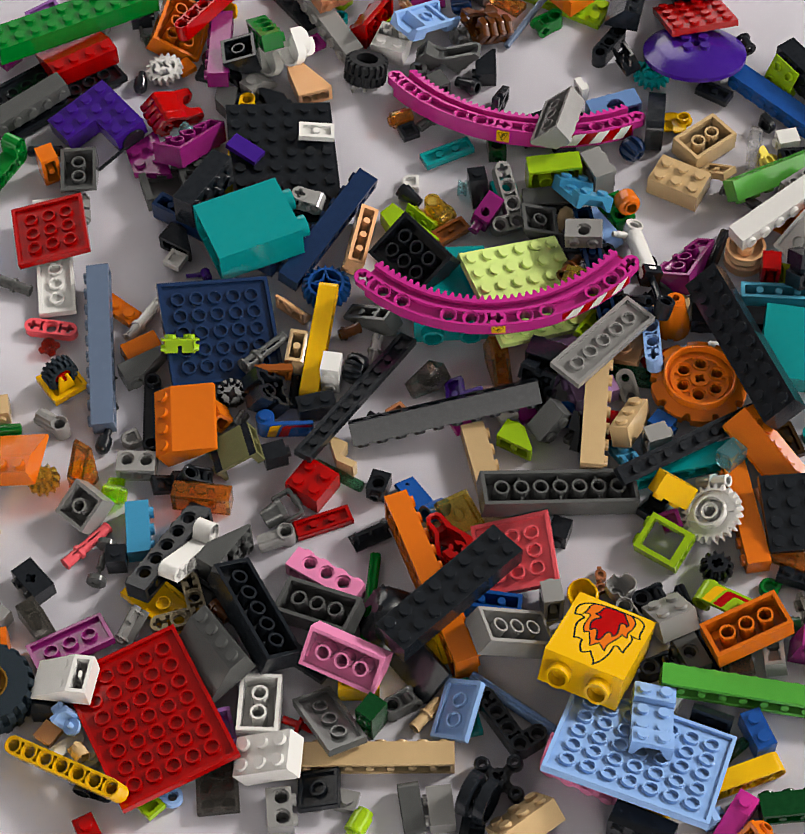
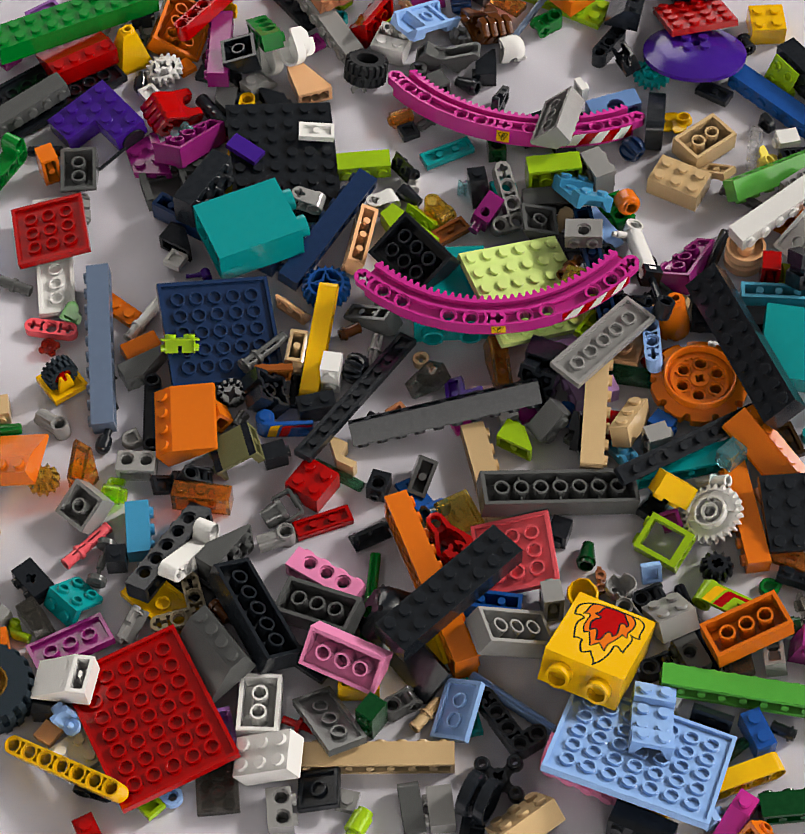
(16, 631): none -> lime arm
(70, 598): none -> teal bracket
(71, 313): none -> bright green tile
(79, 752): tan hose -> none
(131, 50): none -> yellow slope
(146, 91): none -> white plate
(210, 110): none -> black axle
(373, 162): none -> lime brick
(382, 200): none -> white piece
(404, 168): none -> black hinge
(418, 355): none -> tan bush
(422, 476): none -> dark grey slope
(511, 47): none -> white helmet
(586, 557): none -> dark green cone
(628, 386): light grey plate -> none
(651, 572): none -> light blue tile
(766, 24): none -> yellow brick
(784, 731): none -> black pin

